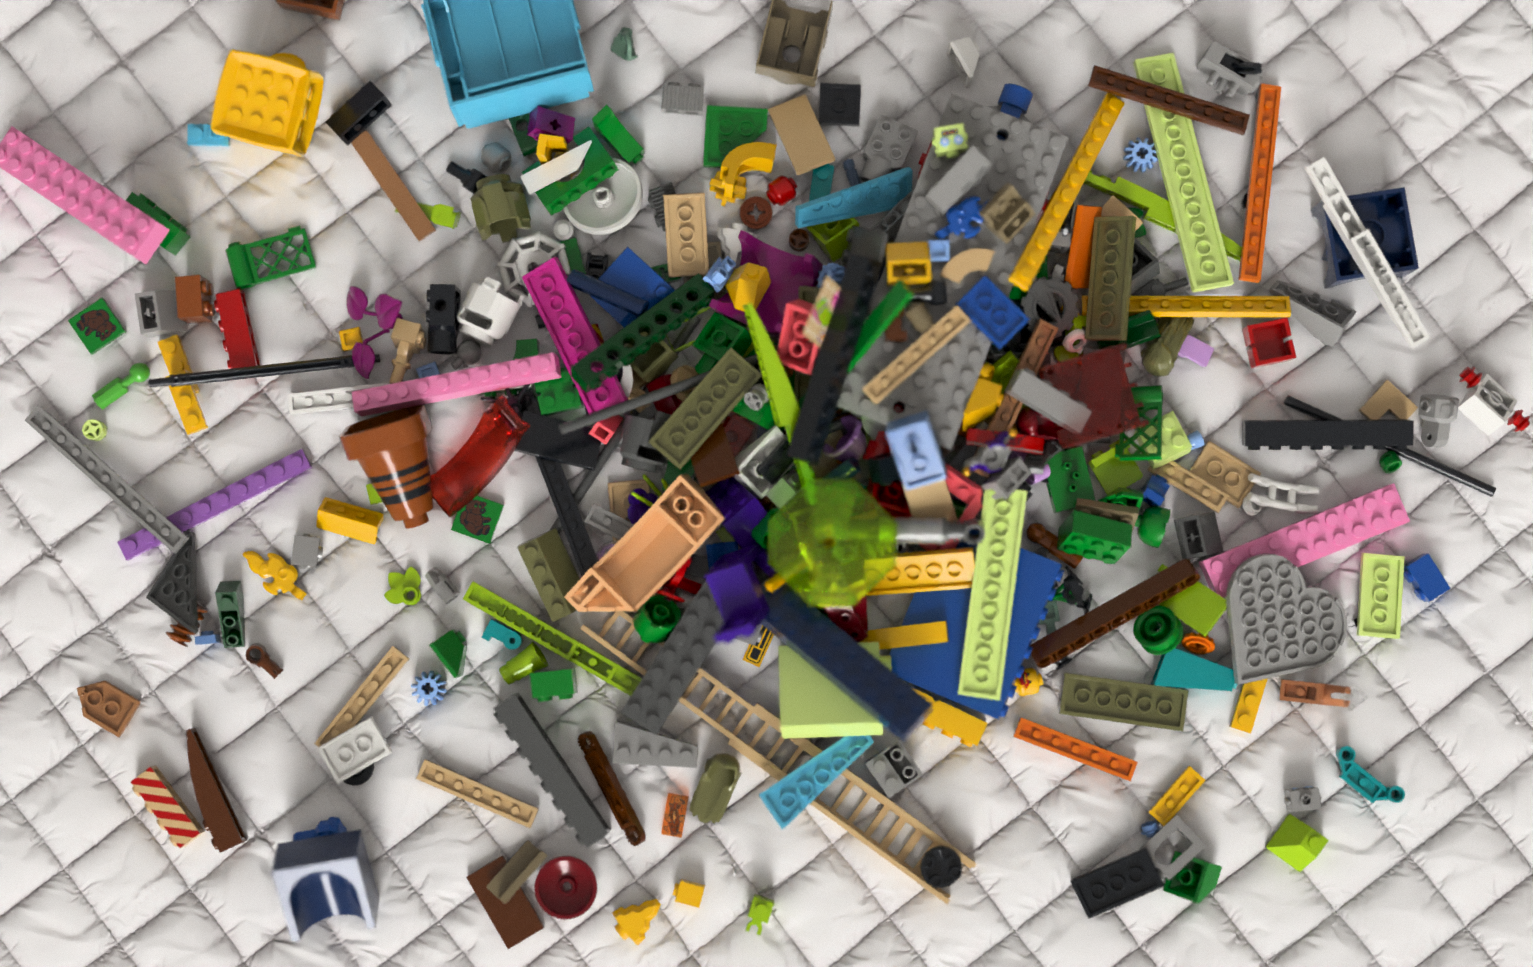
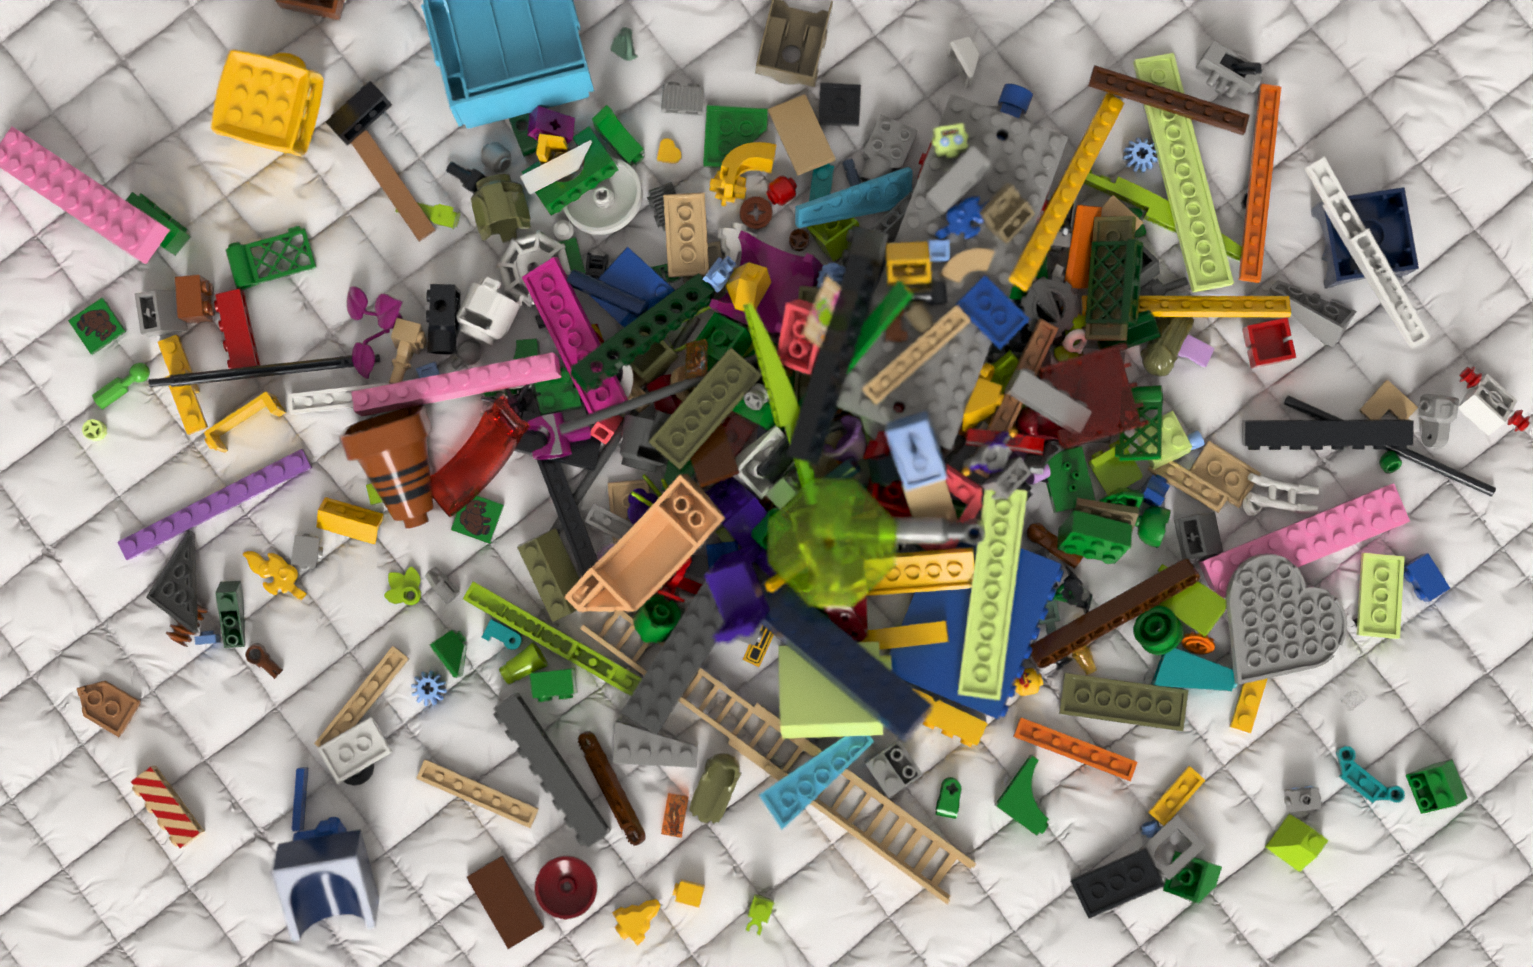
(107, 479): light grey plate -> none
(204, 136): medium azure plate -> none
(211, 797): reddish brown slope -> none
(264, 400): none -> yellow panel
(300, 799): none -> blue tile
(350, 337): yellow tile -> none
(516, 871): dark tan panel -> none
(558, 444): none -> magenta connector
(668, 152): none -> yellow tile
(696, 358): none -> clear orange tile
(941, 866): black dish -> none
(948, 802): none -> green piece
(1019, 801): none -> green arch
(1085, 659): none -> clear yellow cone
(1131, 282): none -> dark green fence
(1312, 693): nougat plate -> none
(1437, 786): none -> green slope

